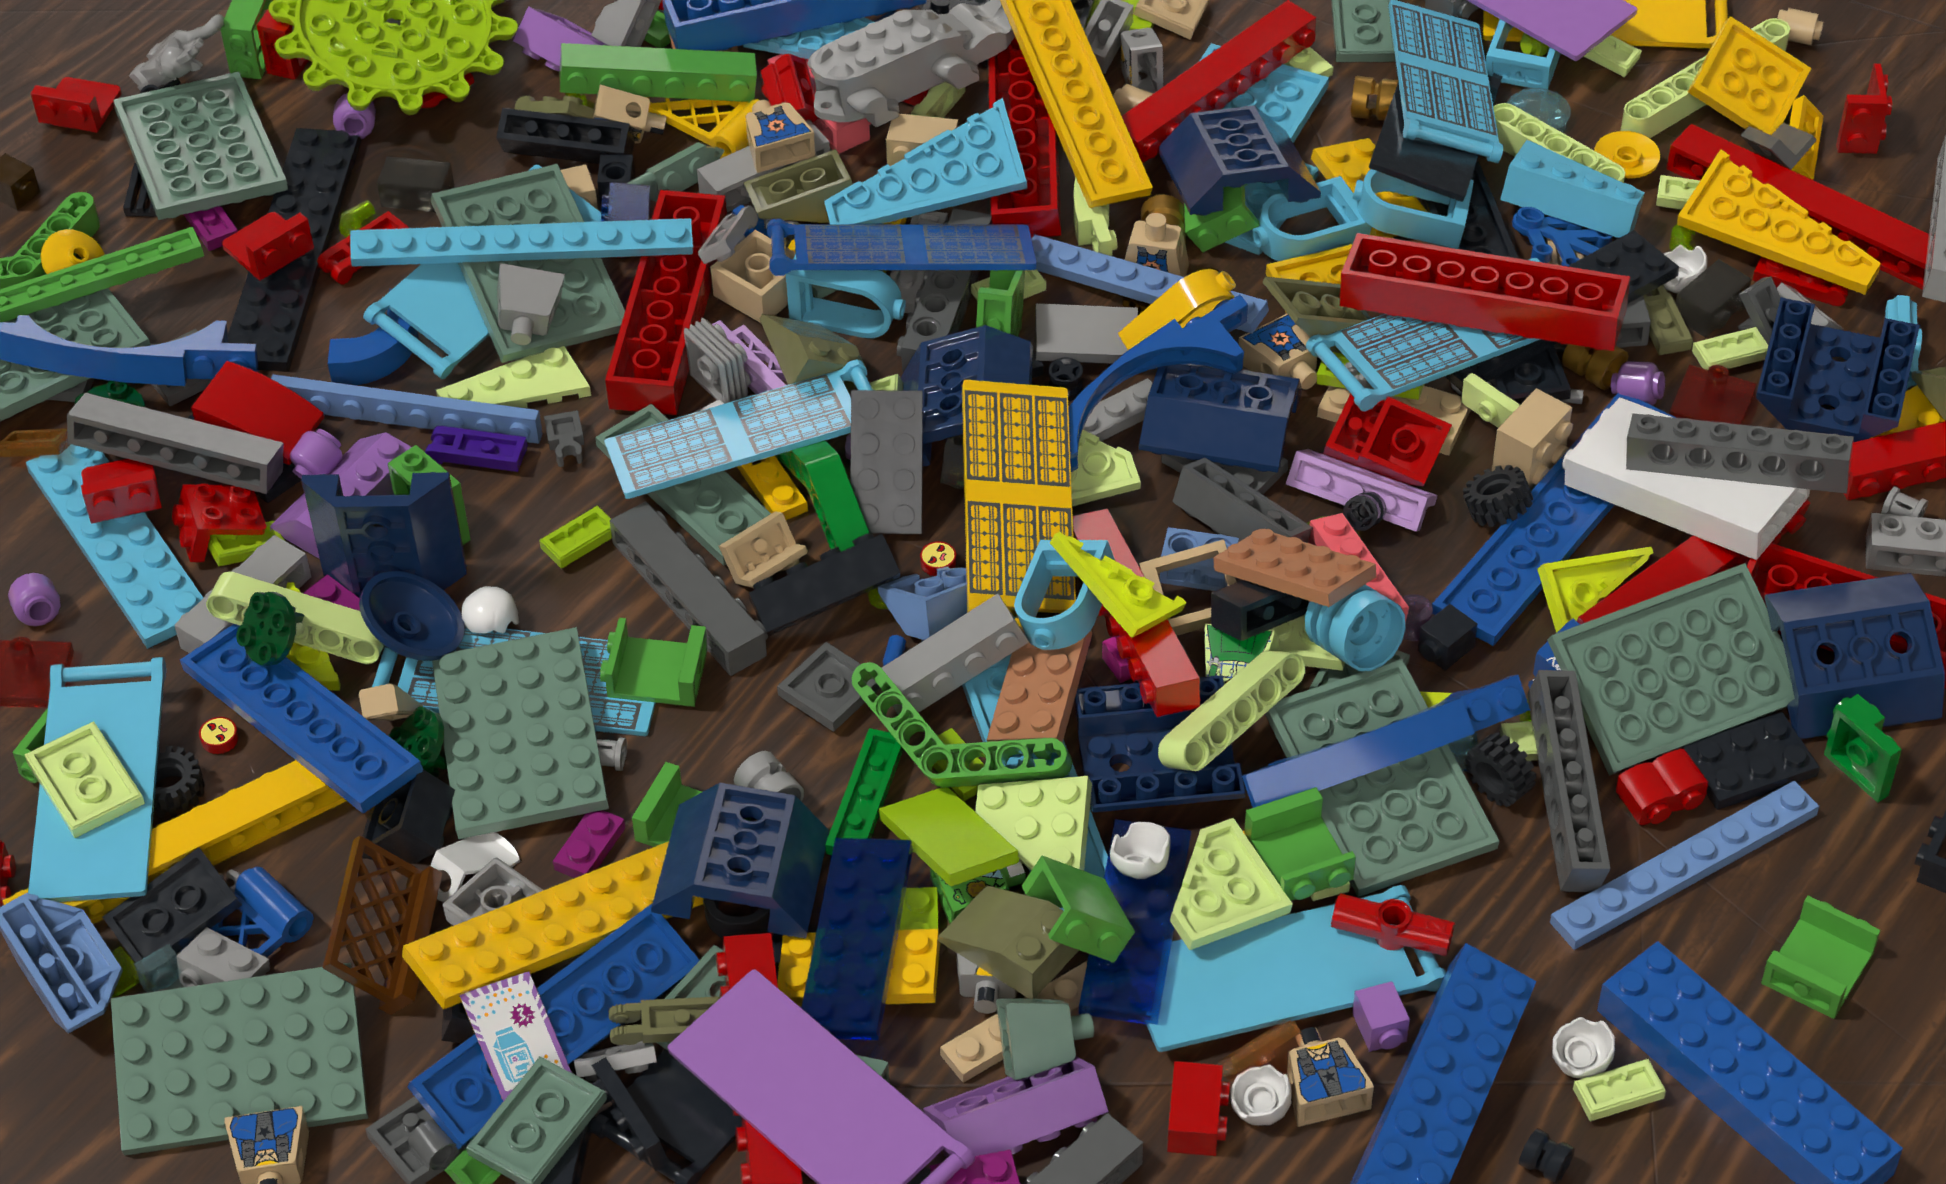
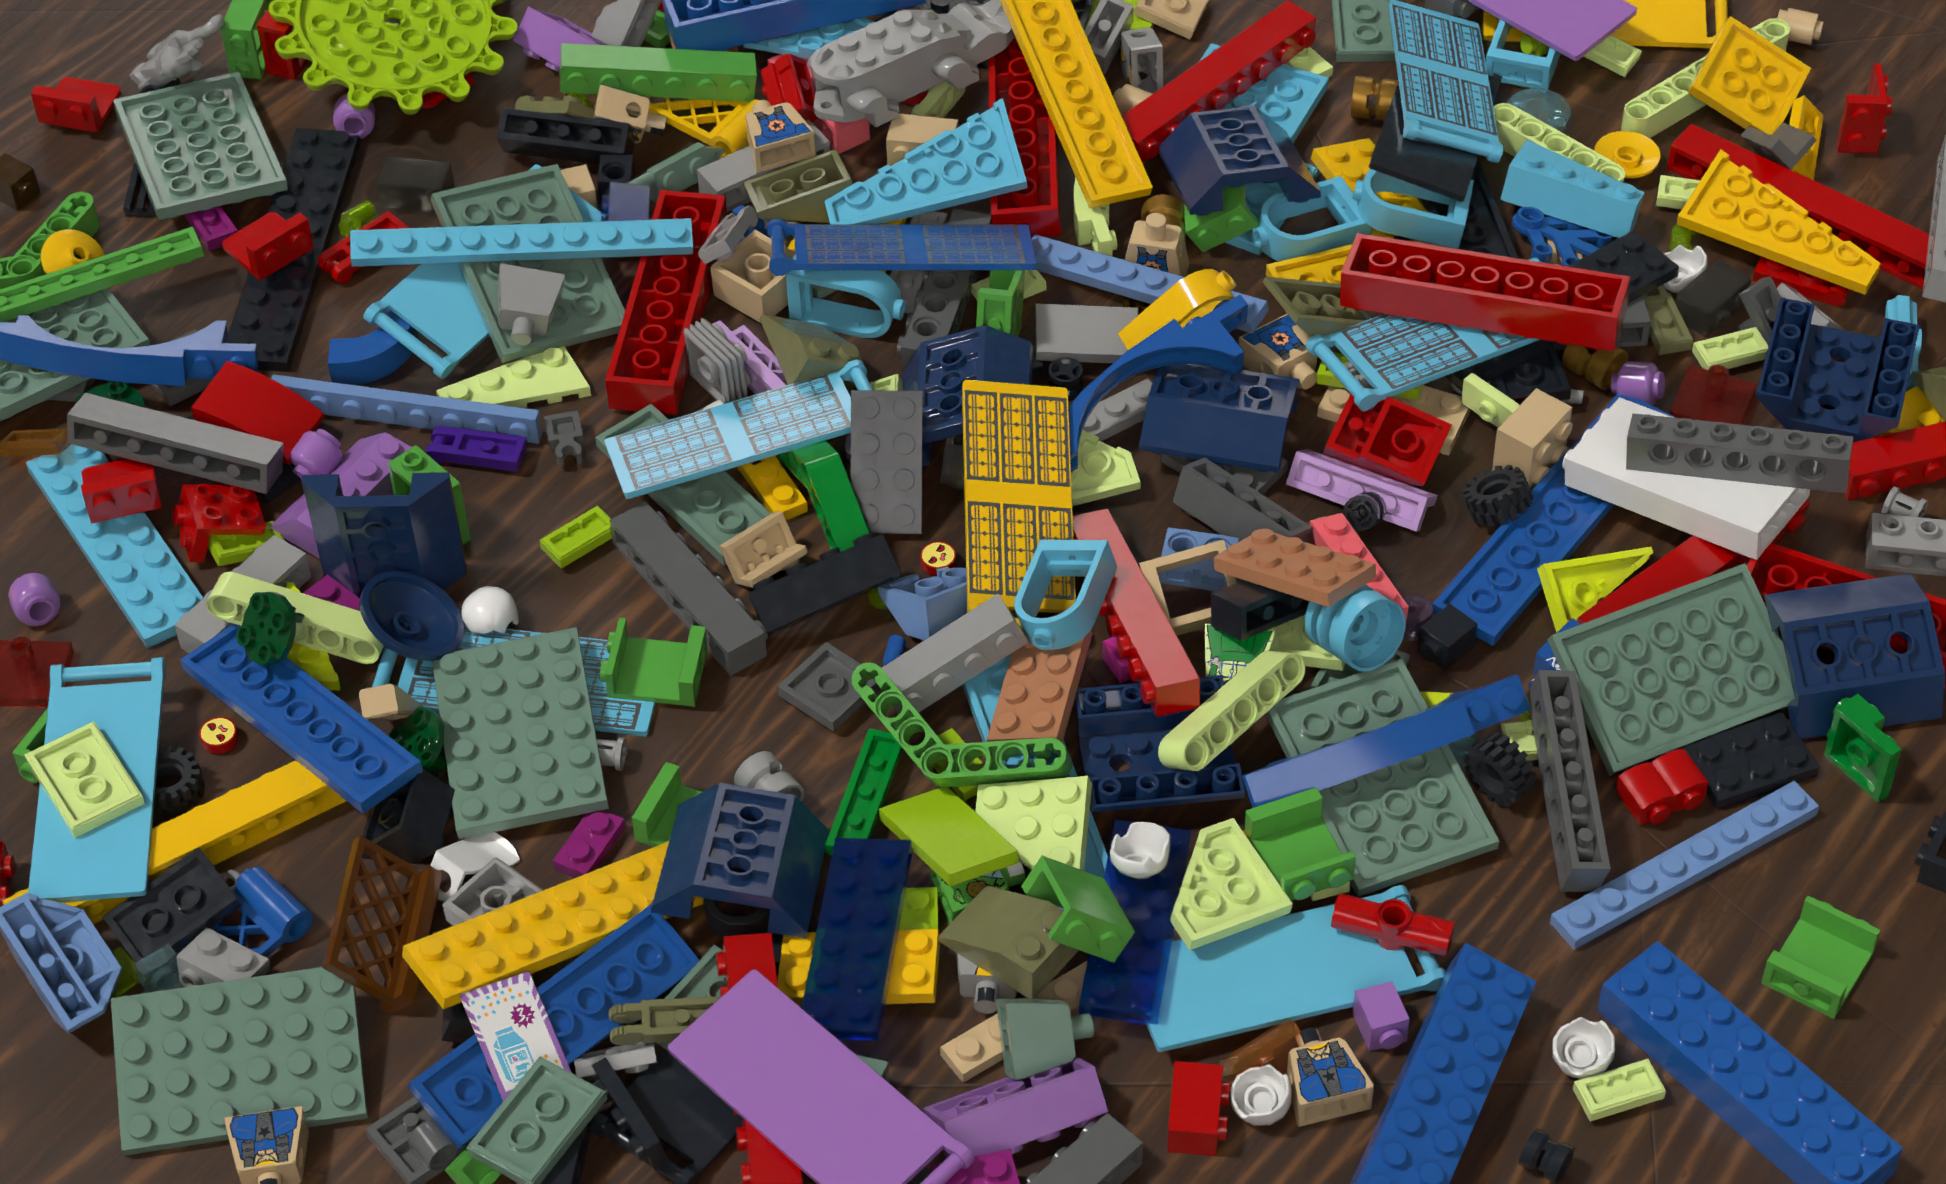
(1120, 591): neon yellow wing -> none

